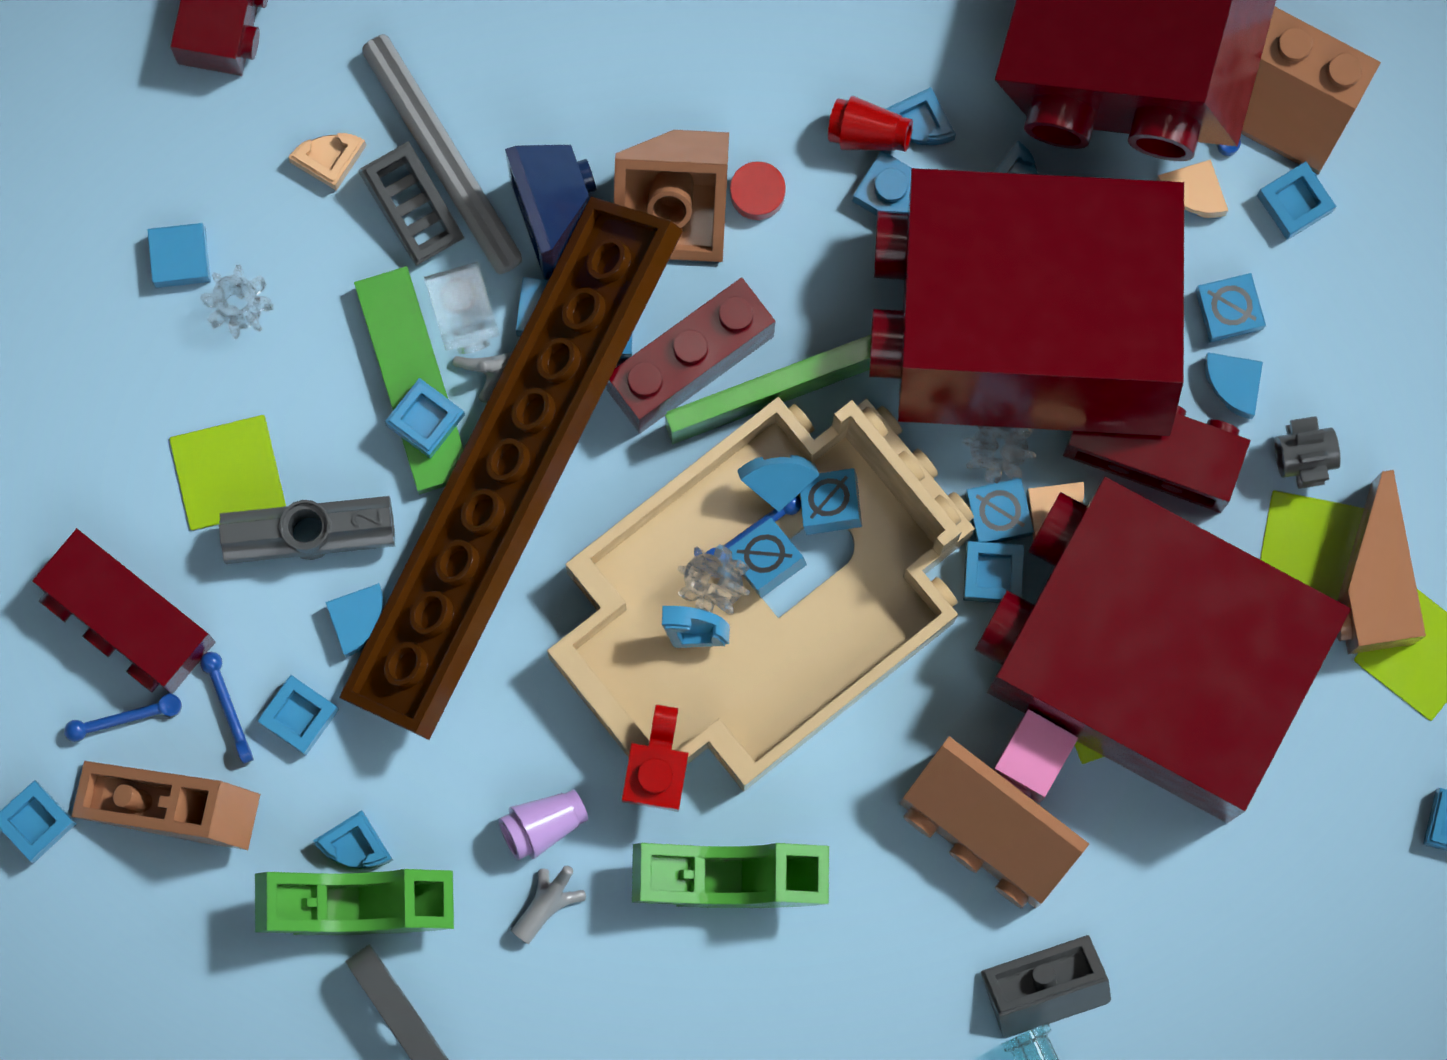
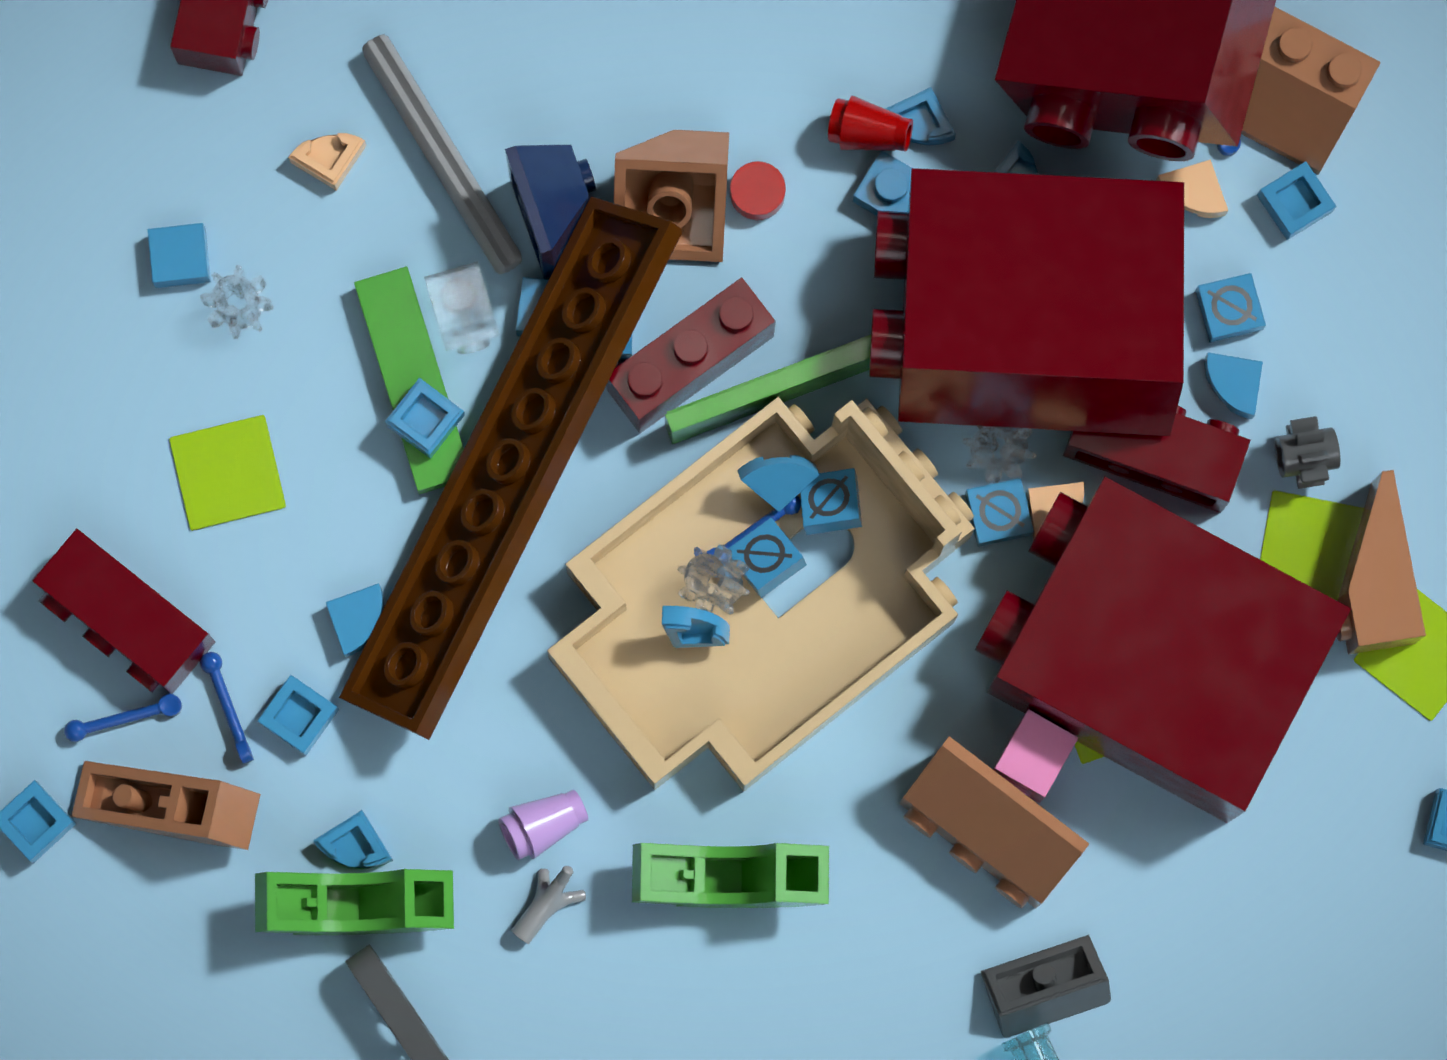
(269, 531): dark grey piece -> none
(389, 162): dark grey slope -> none
(490, 366): light grey bar -> none
(656, 771): red plate -> none
(992, 571): dark azure plate -> none

